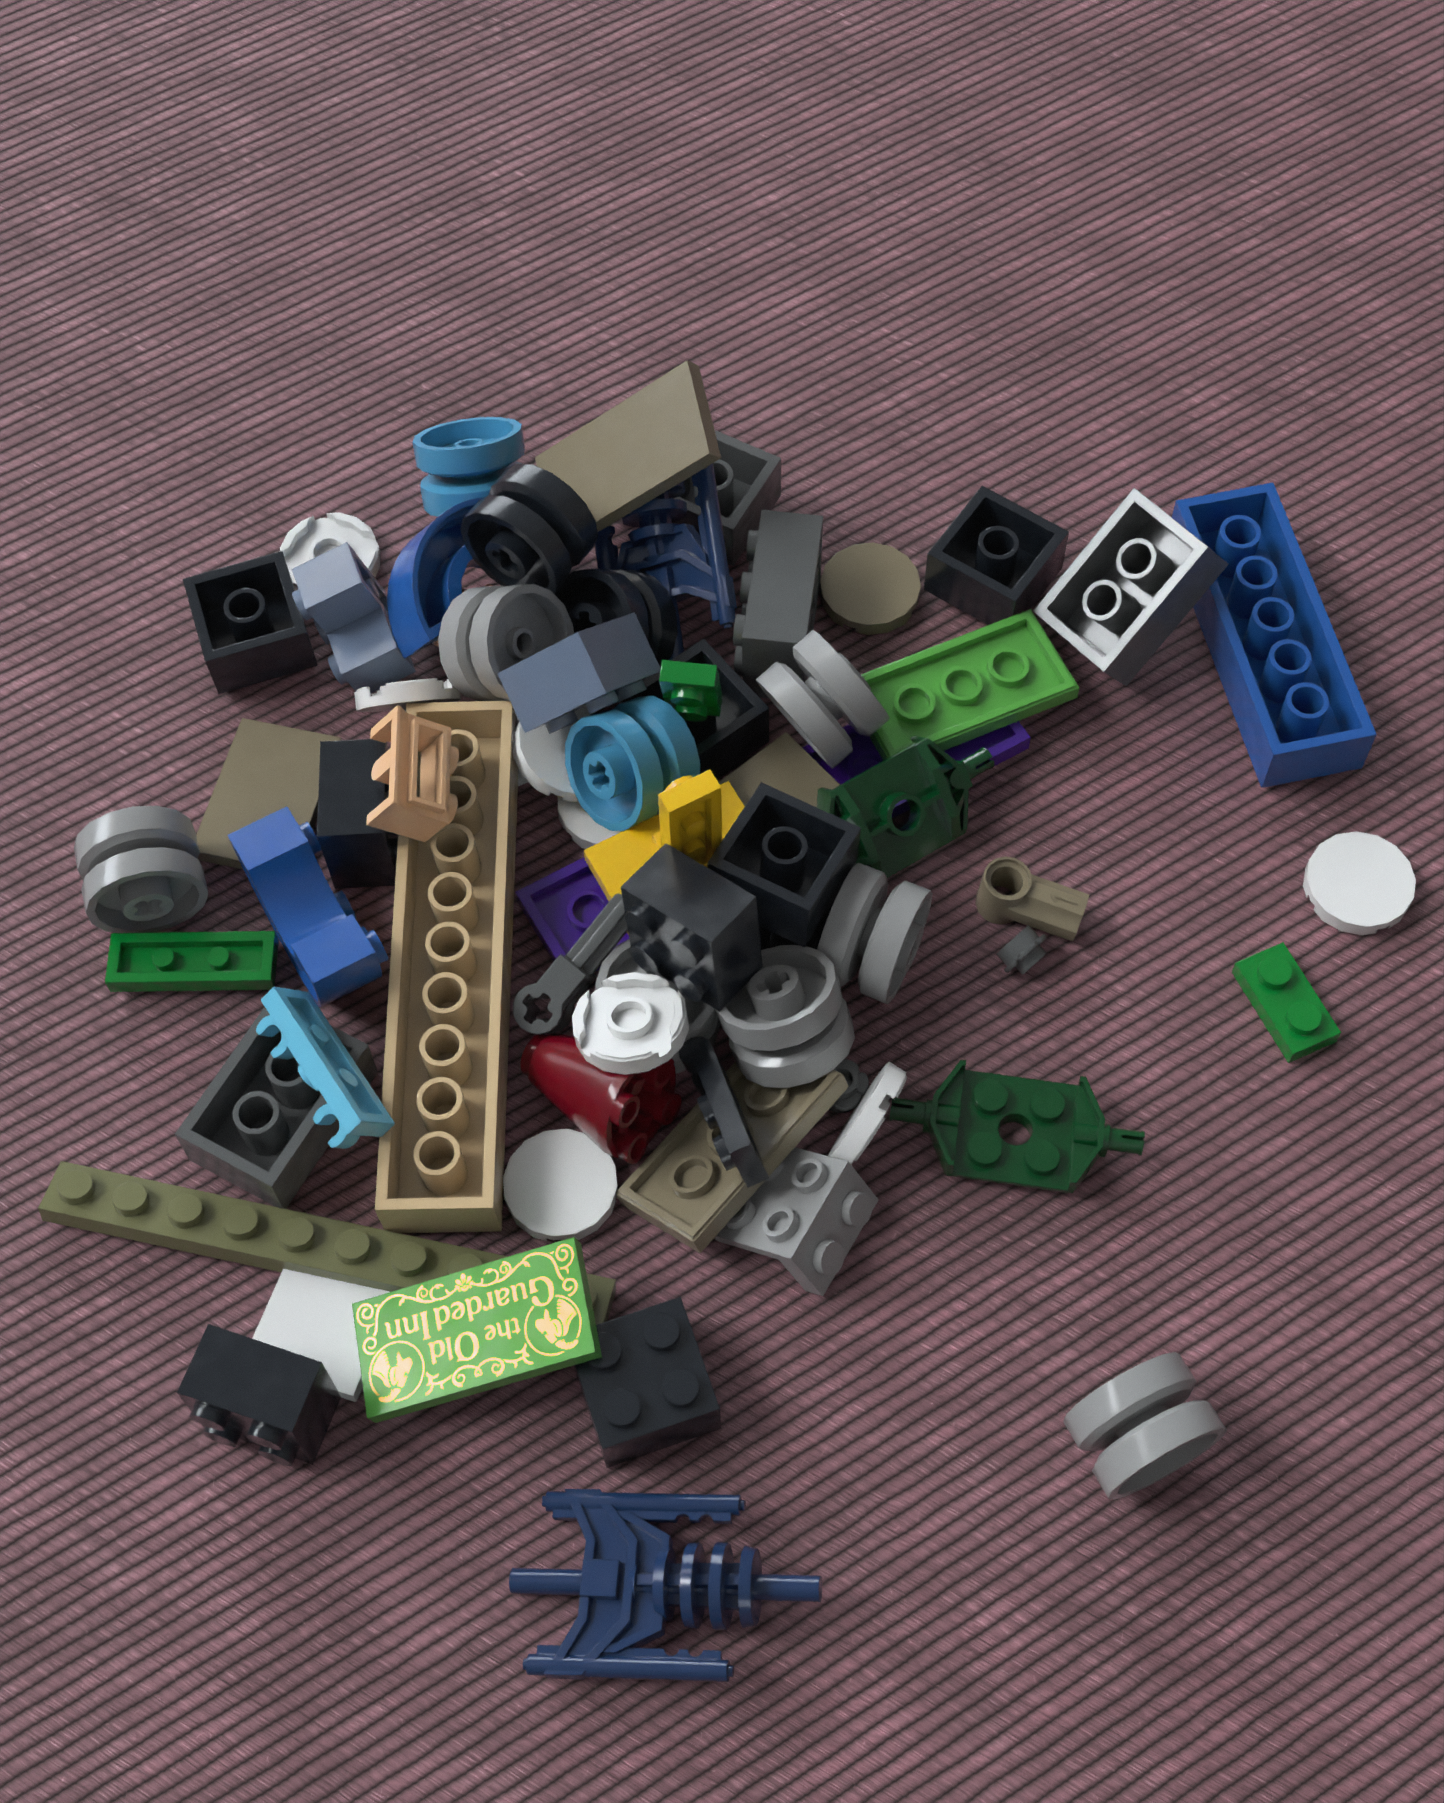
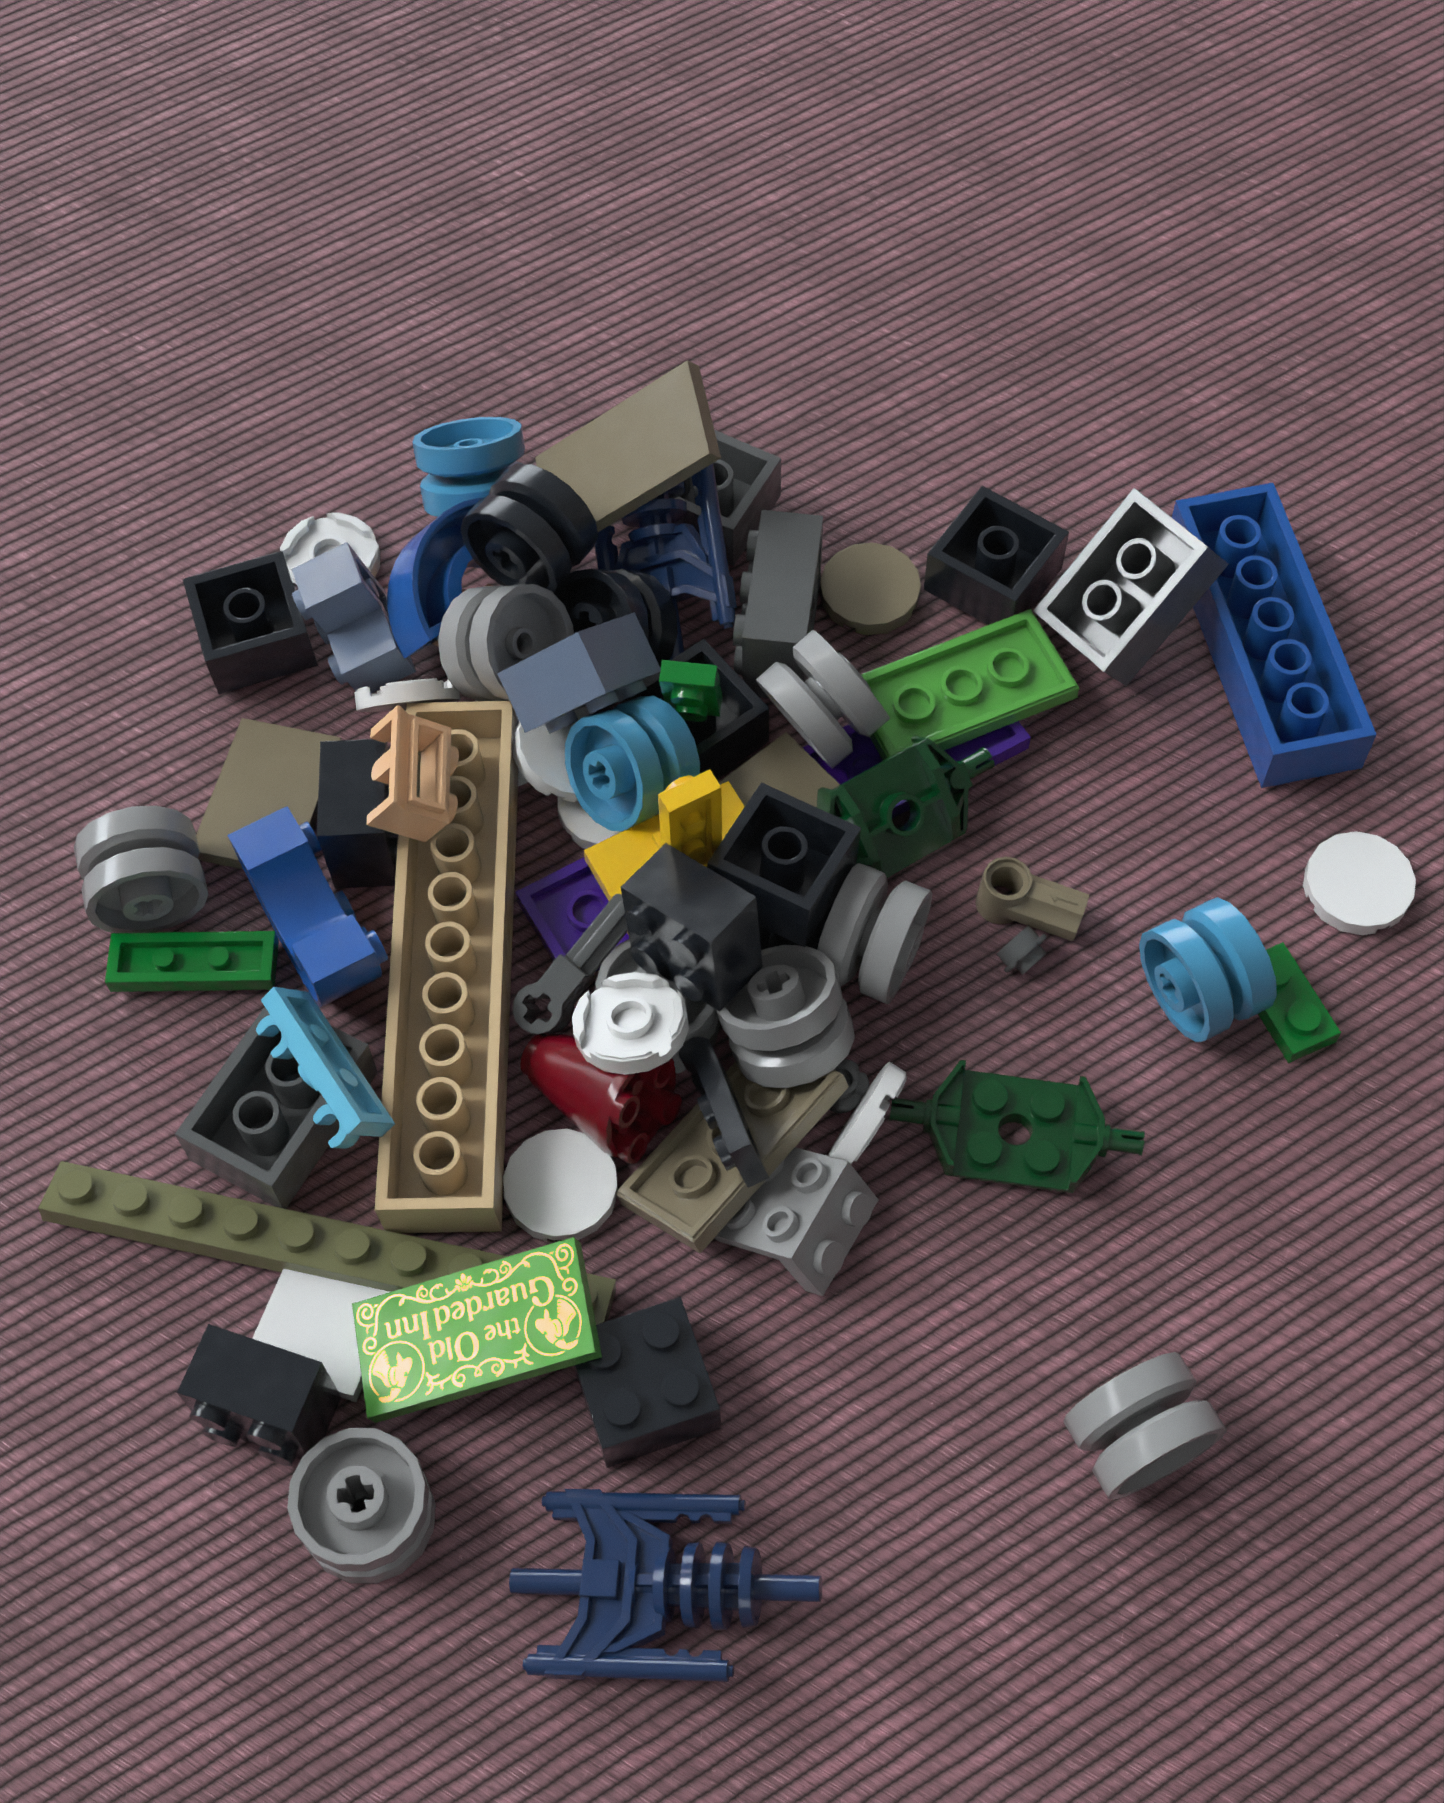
(341, 1475): none -> light grey wheel
(1208, 969): none -> dark azure wheel

